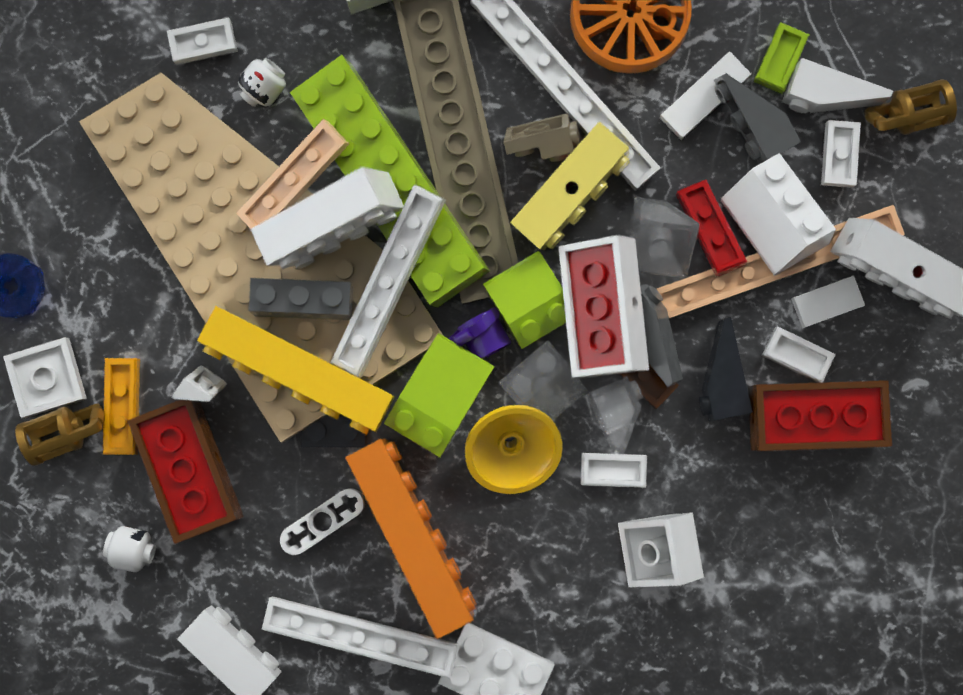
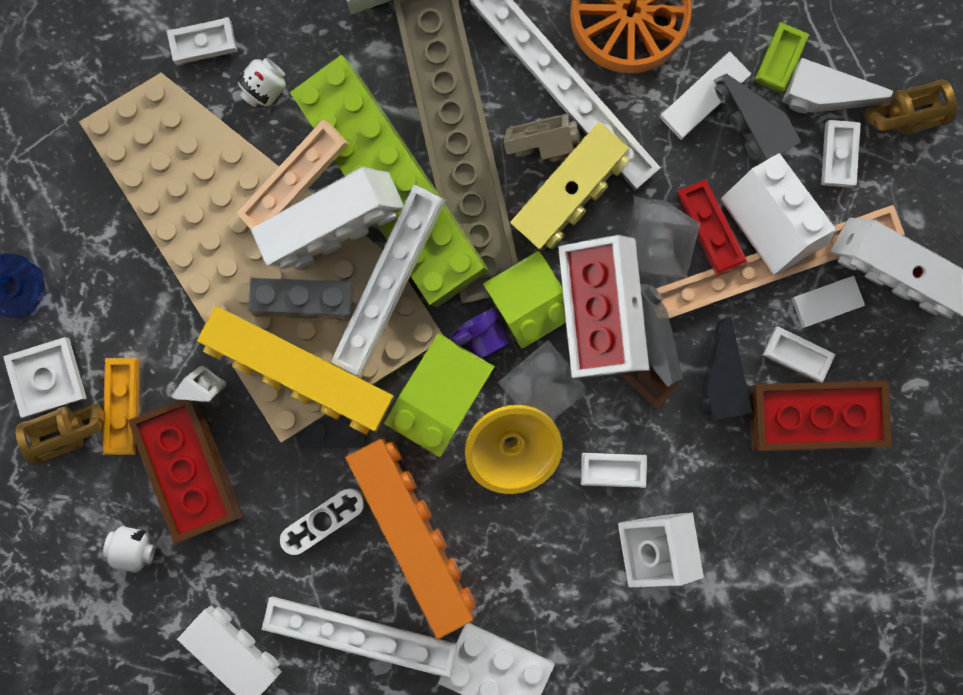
(616, 411): clear slope -> none

